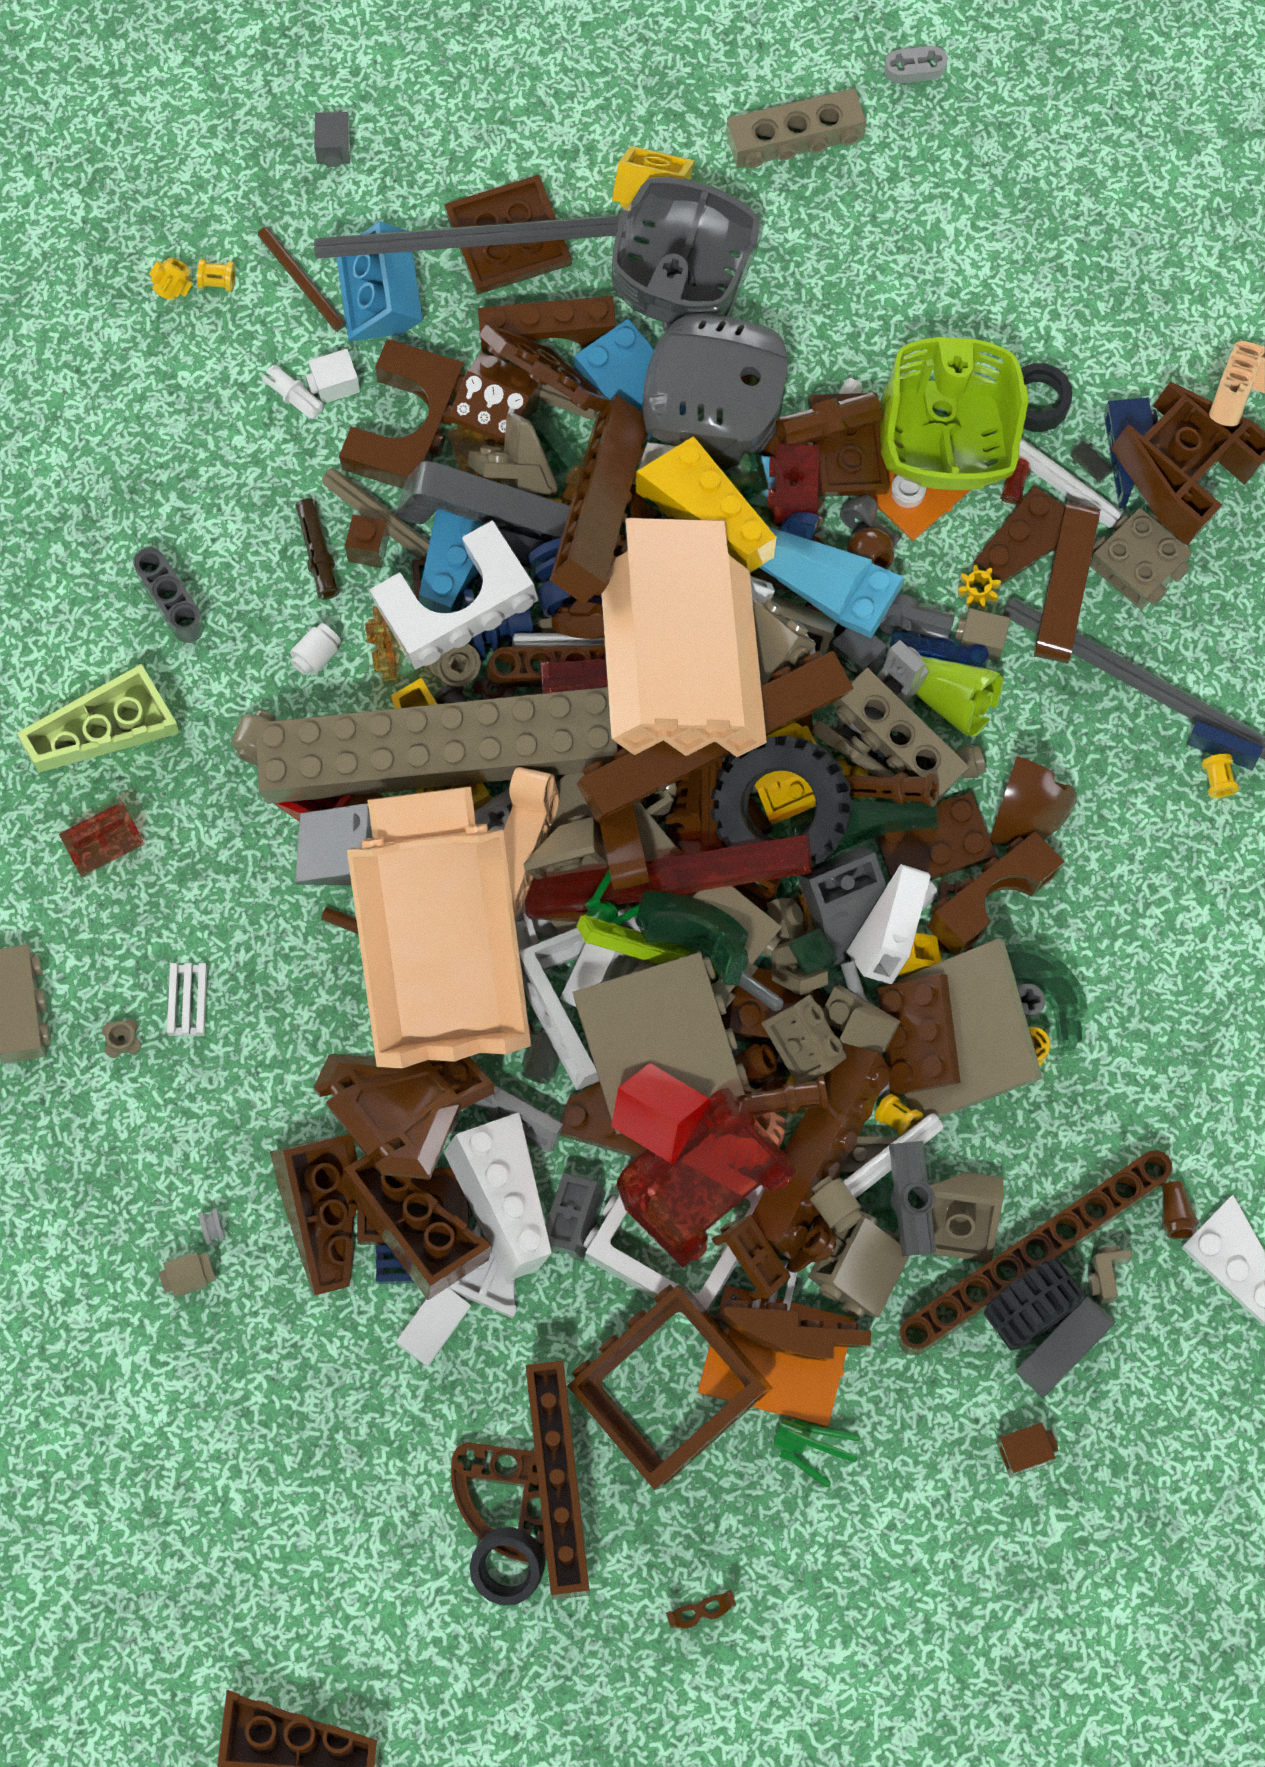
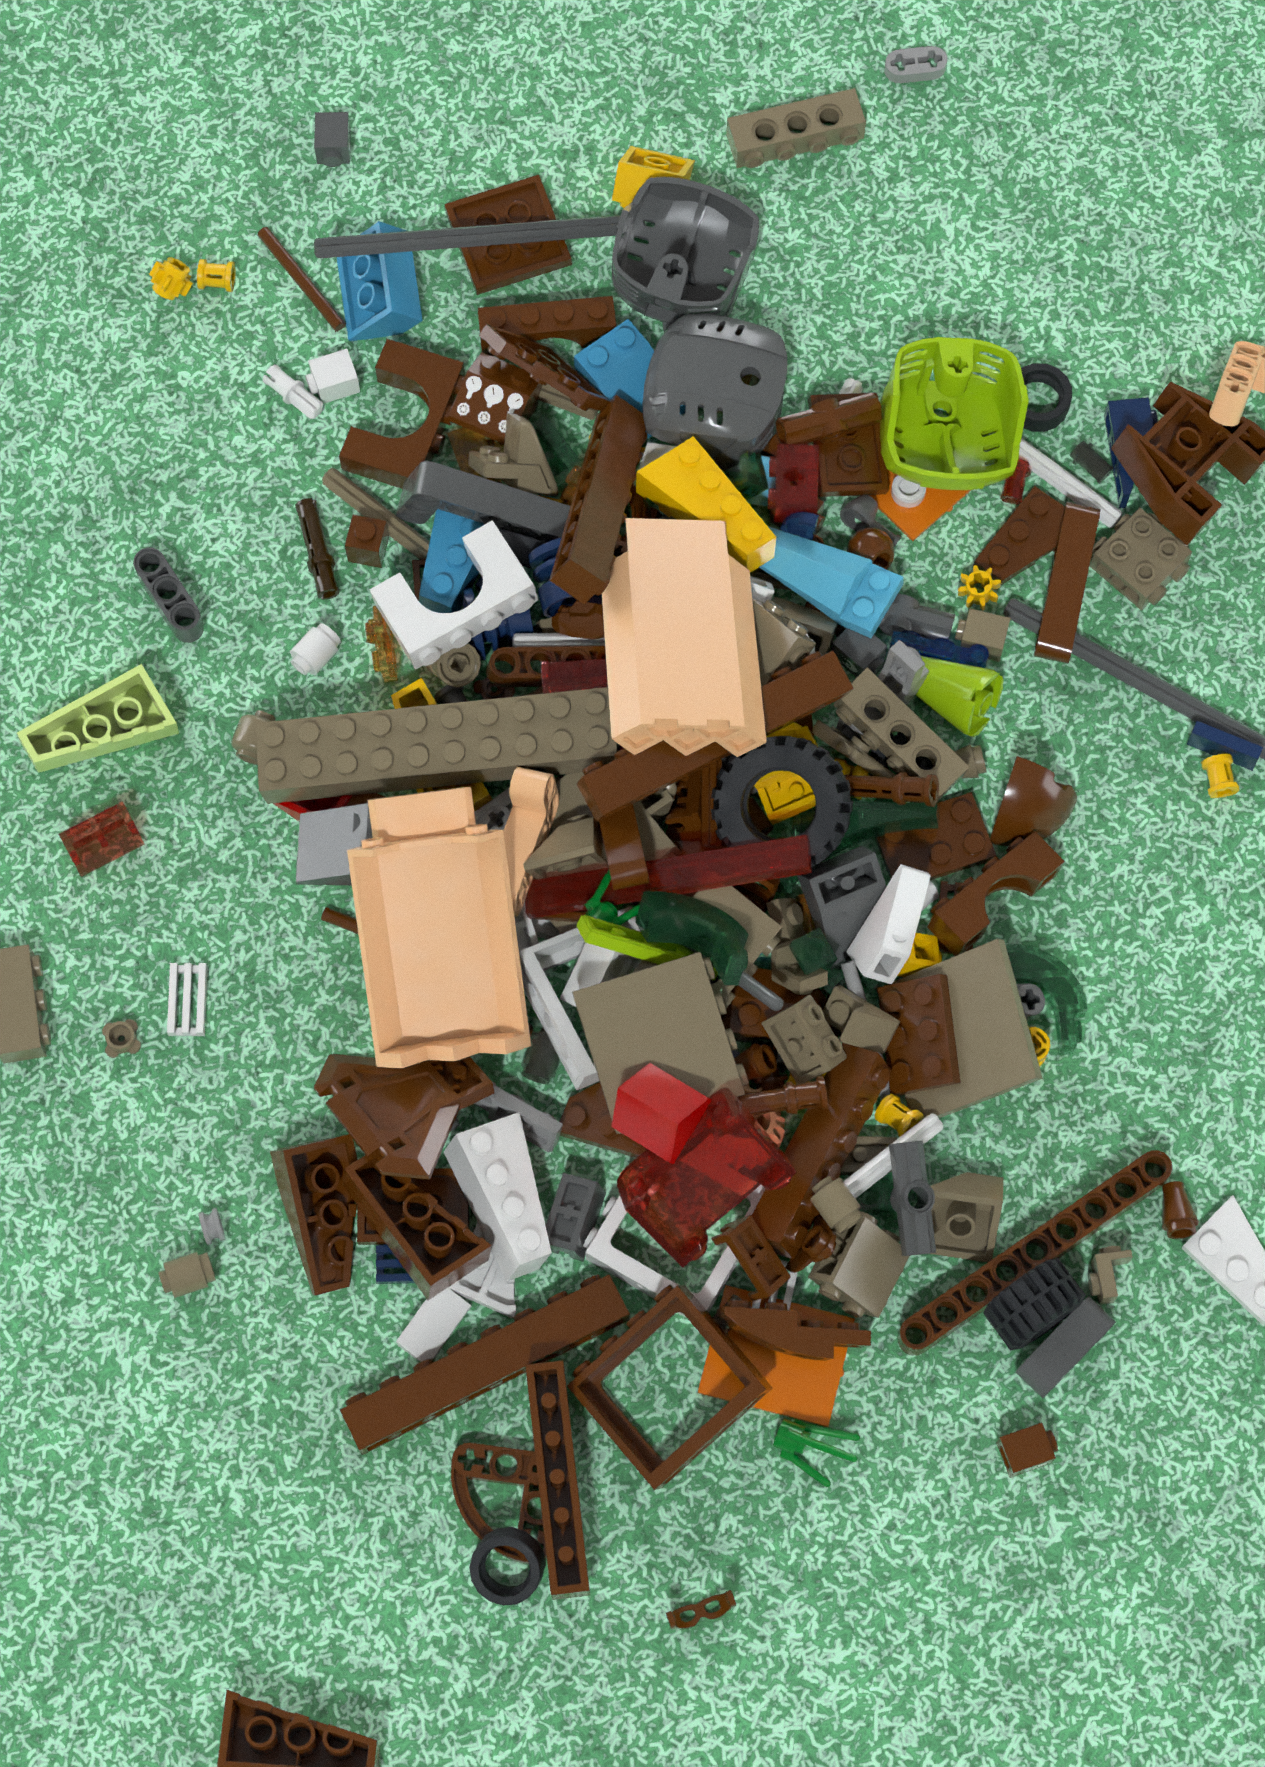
(484, 1364): none -> reddish brown brick

